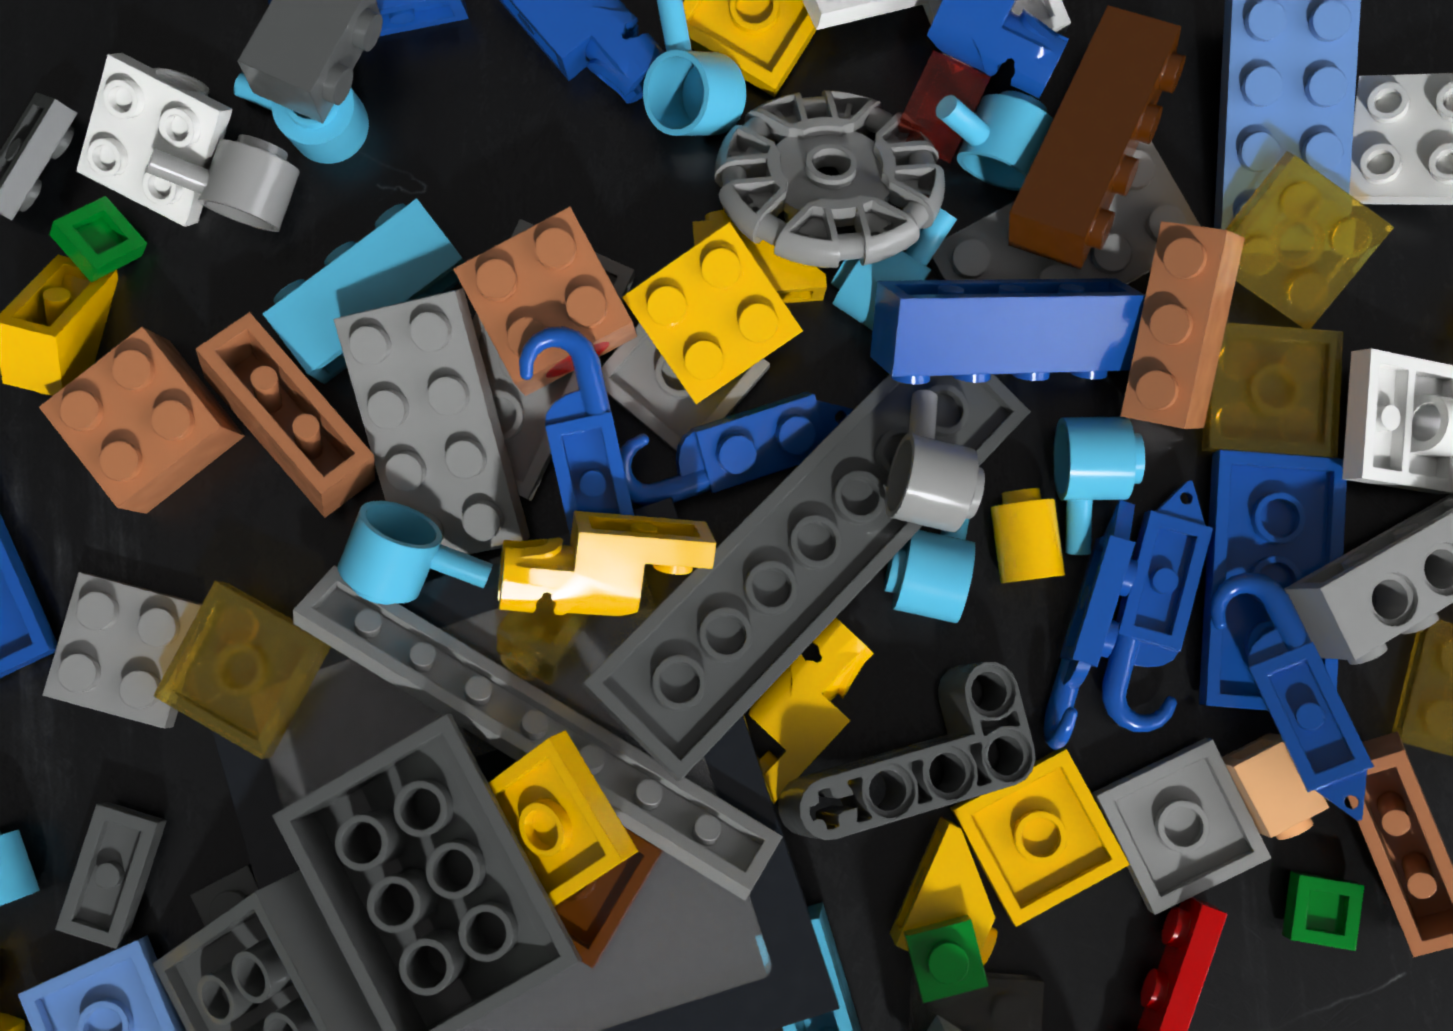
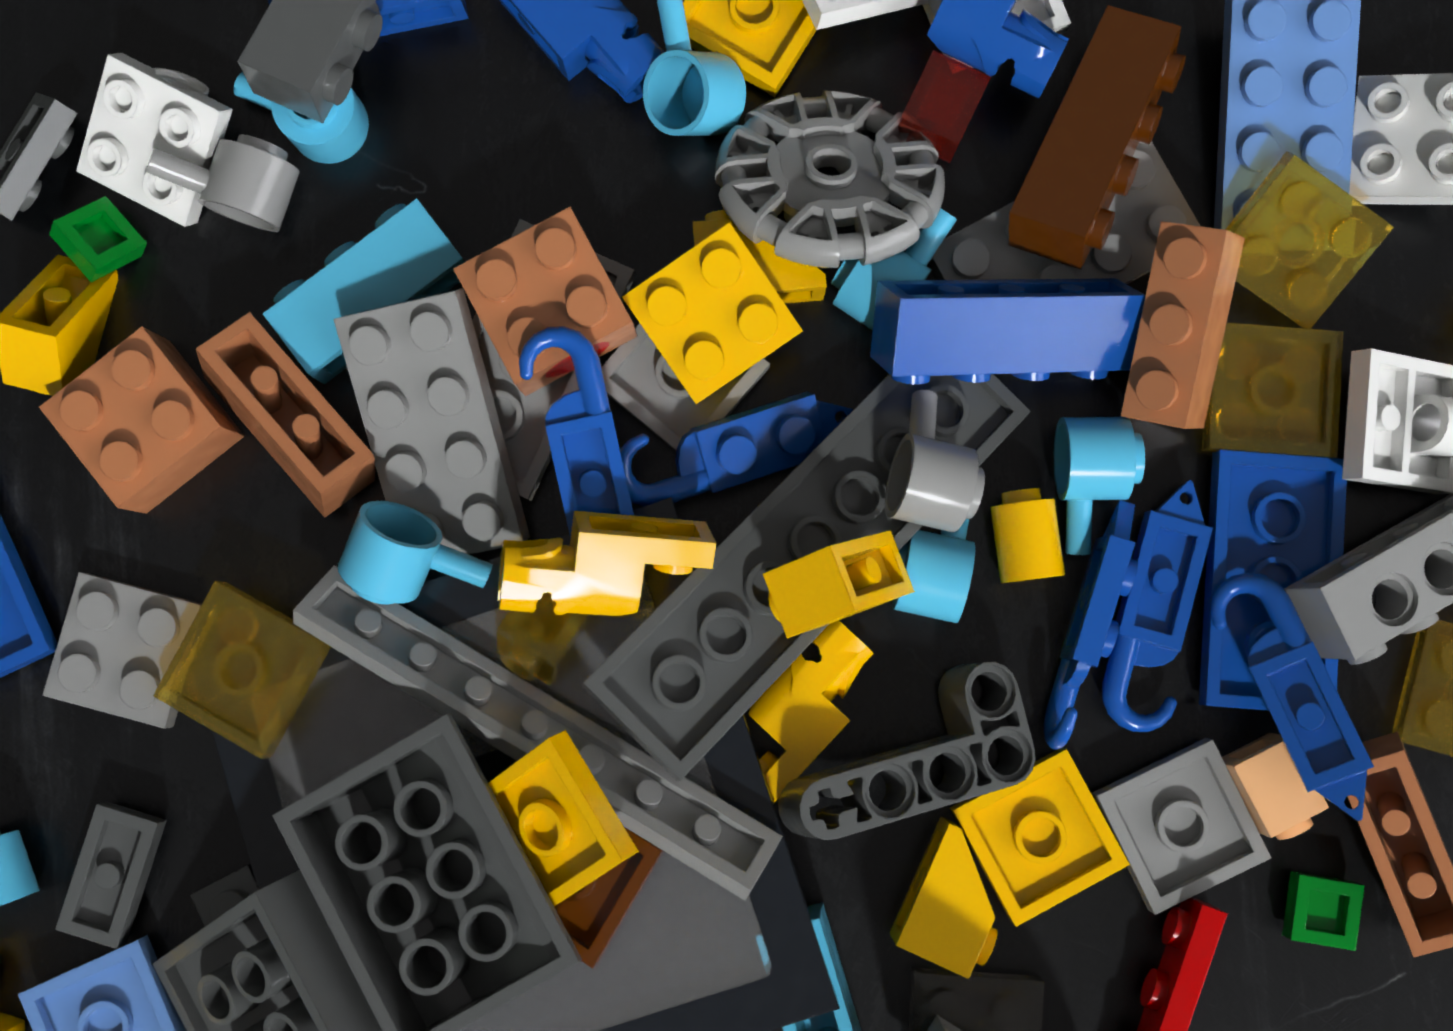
(837, 583): none -> yellow slope
(945, 958): green plate -> none
(999, 136): medium azure piece -> none

